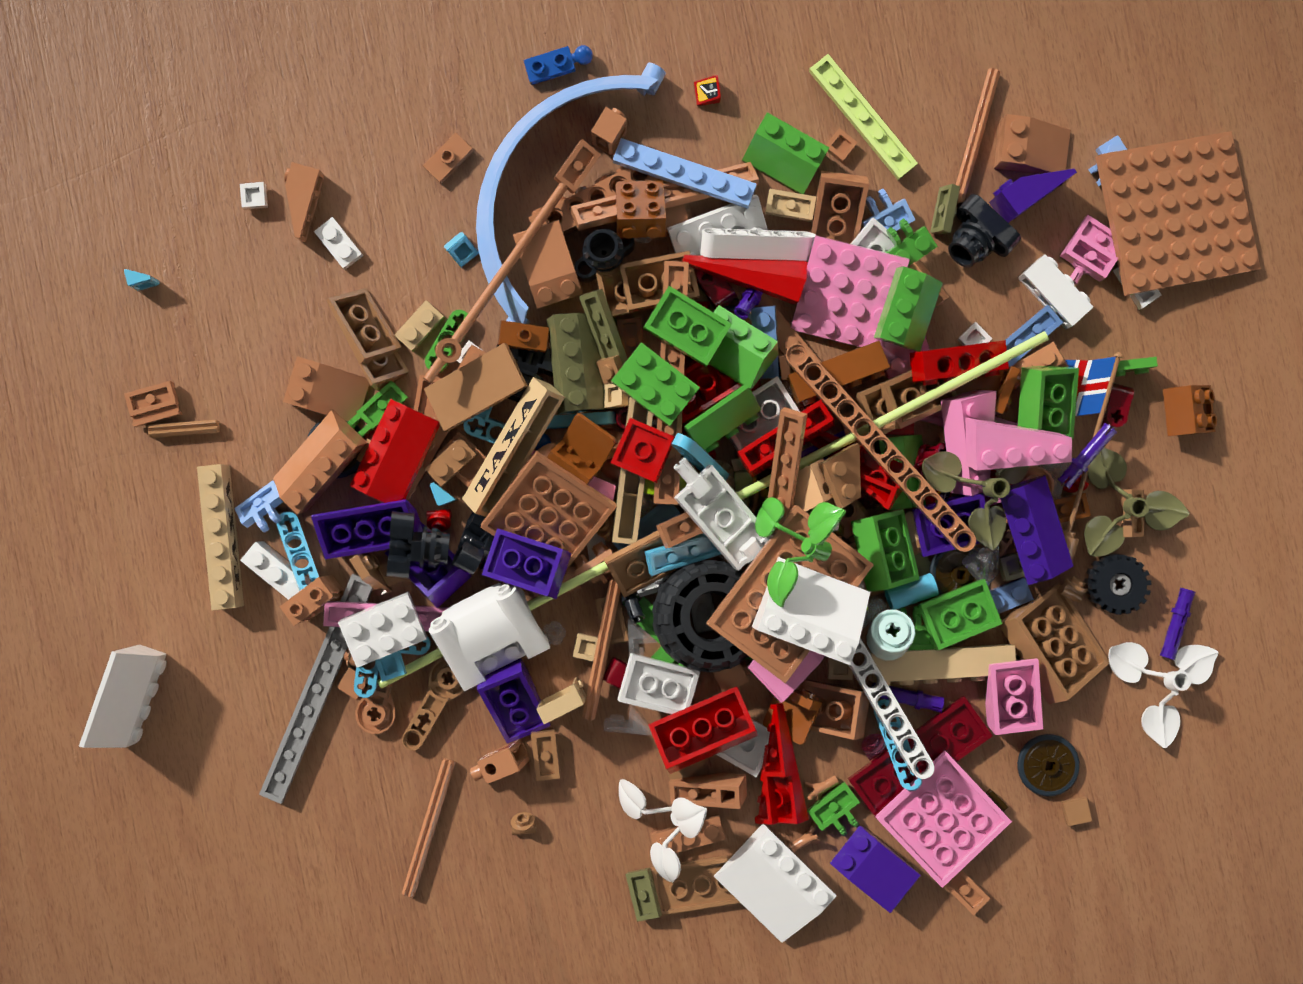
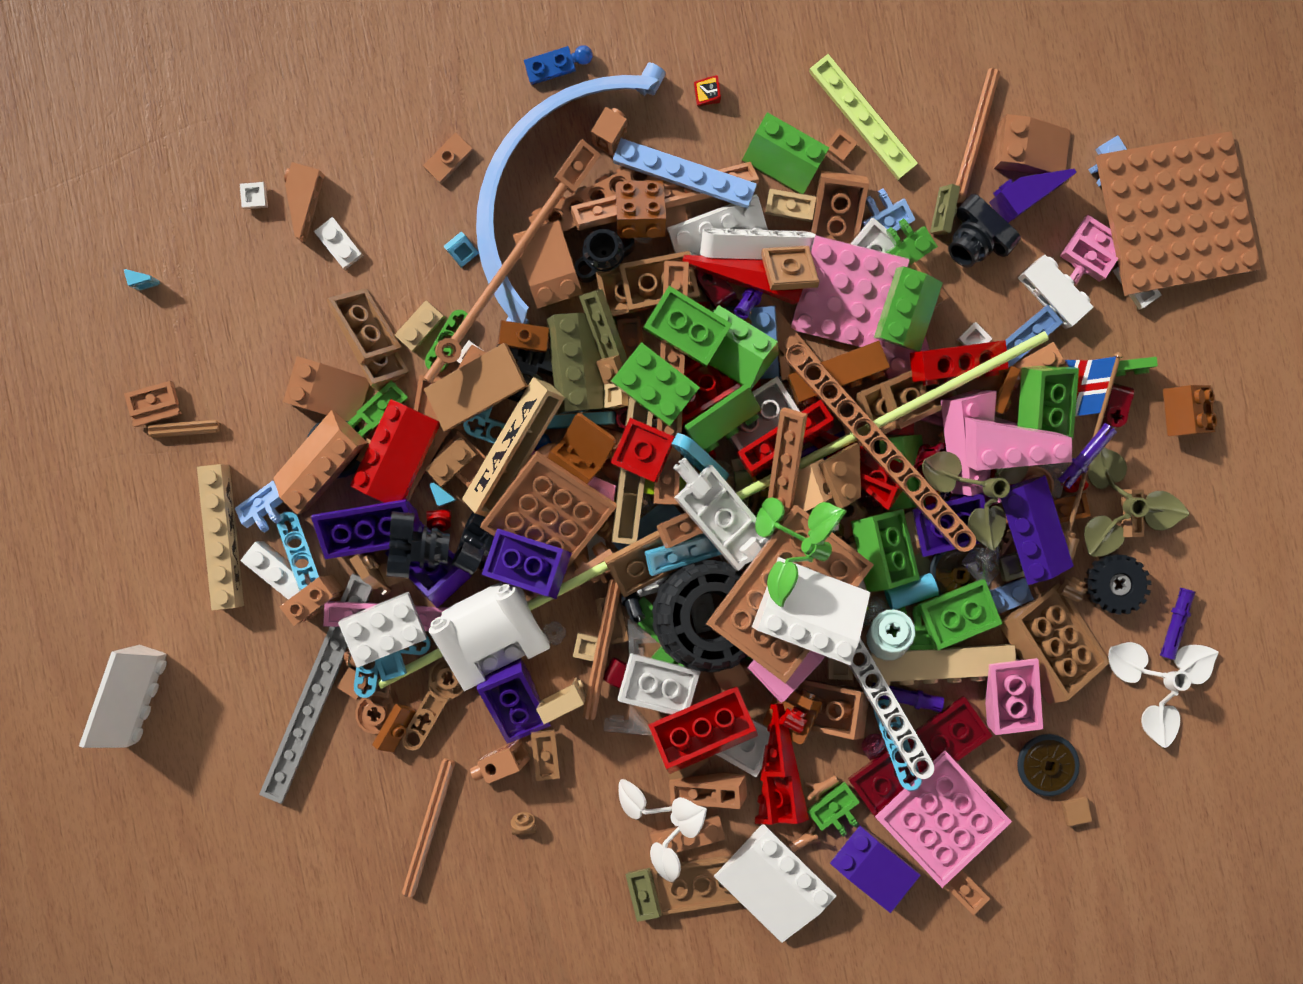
(394, 728): none -> dark orange plate
(790, 268): none -> medium nougat tile
(794, 719): none -> red plate

